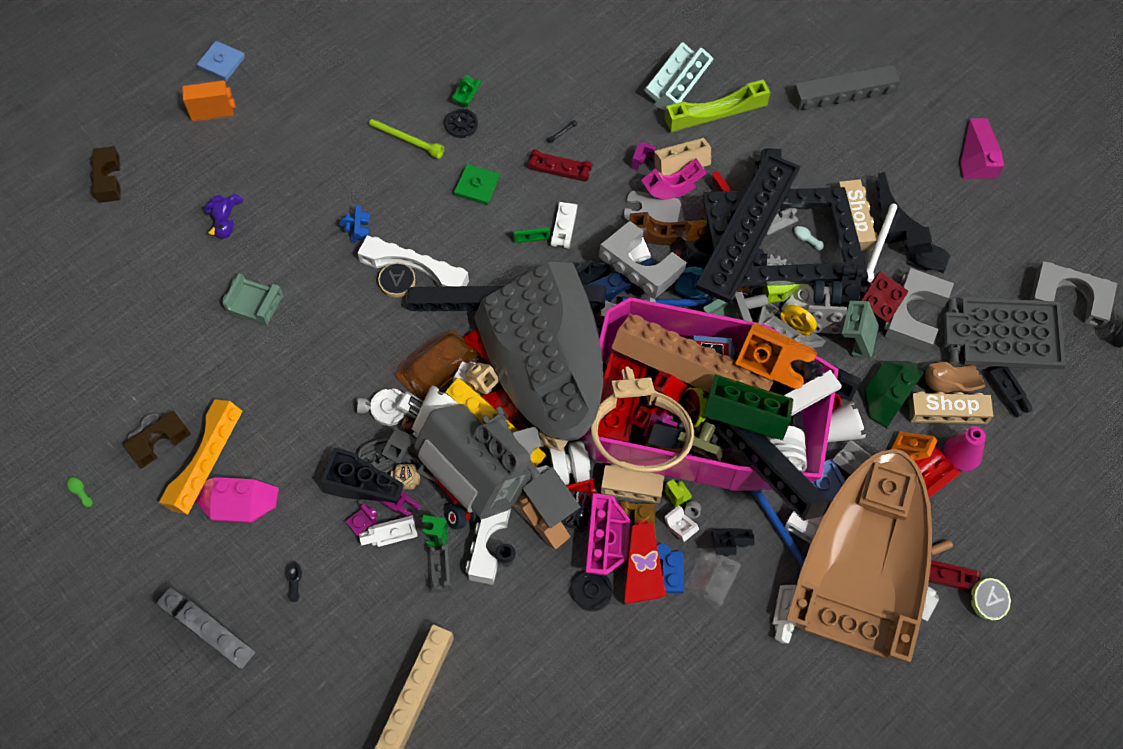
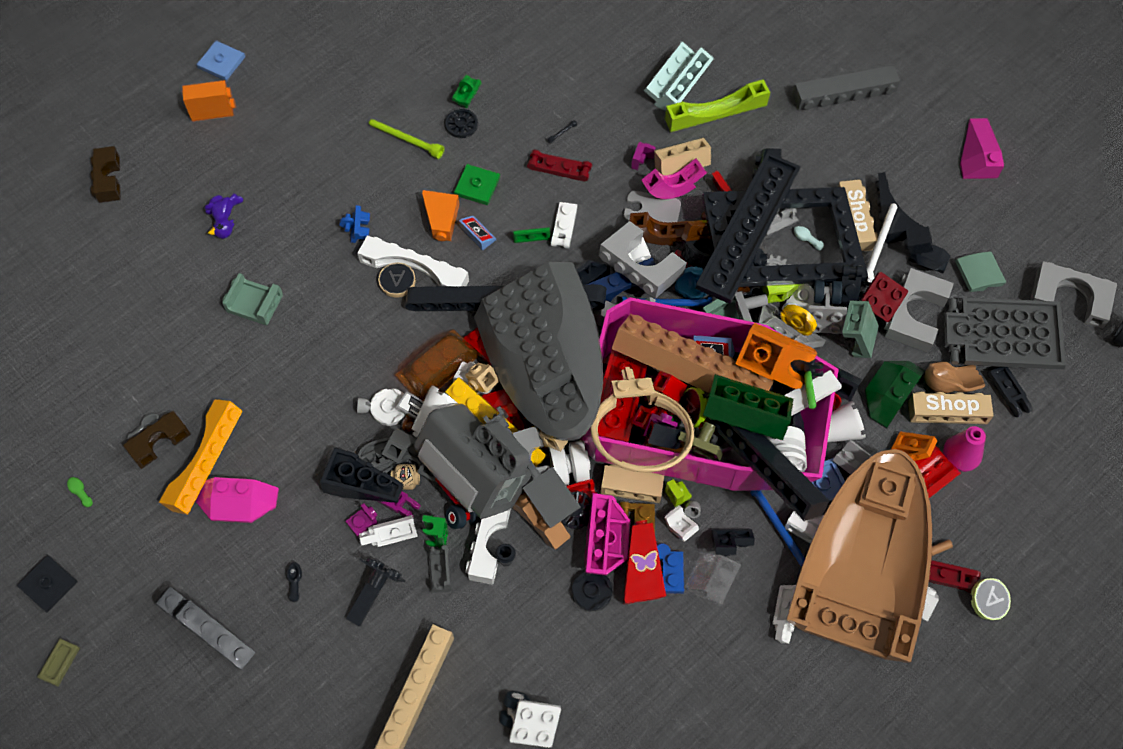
(47, 583): none -> black plate
(58, 662): none -> olive tile
(371, 589): none -> black piece
(441, 213): none -> orange slope
(476, 231): none -> slope
(530, 721): none -> white plate
(809, 390): none -> bright green piece
(980, 271): none -> sand green slope

